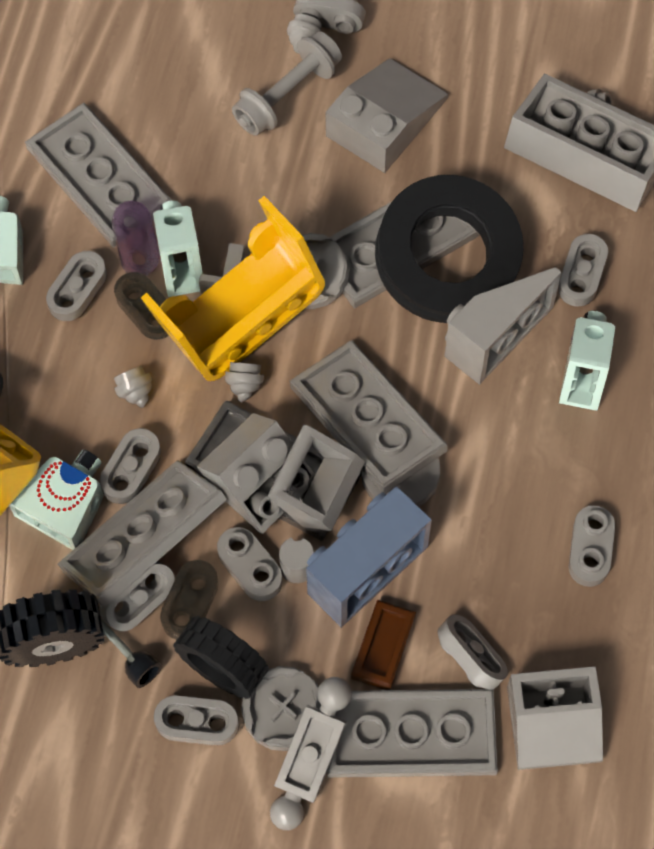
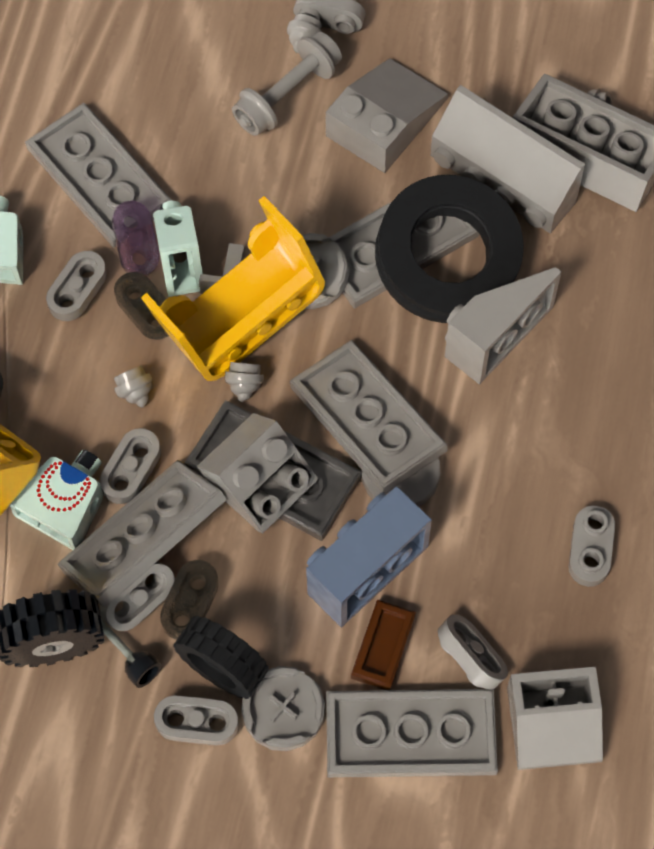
(248, 562): light grey plate -> none
(294, 559): light grey piece -> none
(310, 753): light grey plate -> none
(329, 487): light grey tile -> none
(509, 158): none -> light grey slope
(583, 272): light grey plate -> none
(590, 349): light aqua torso -> none

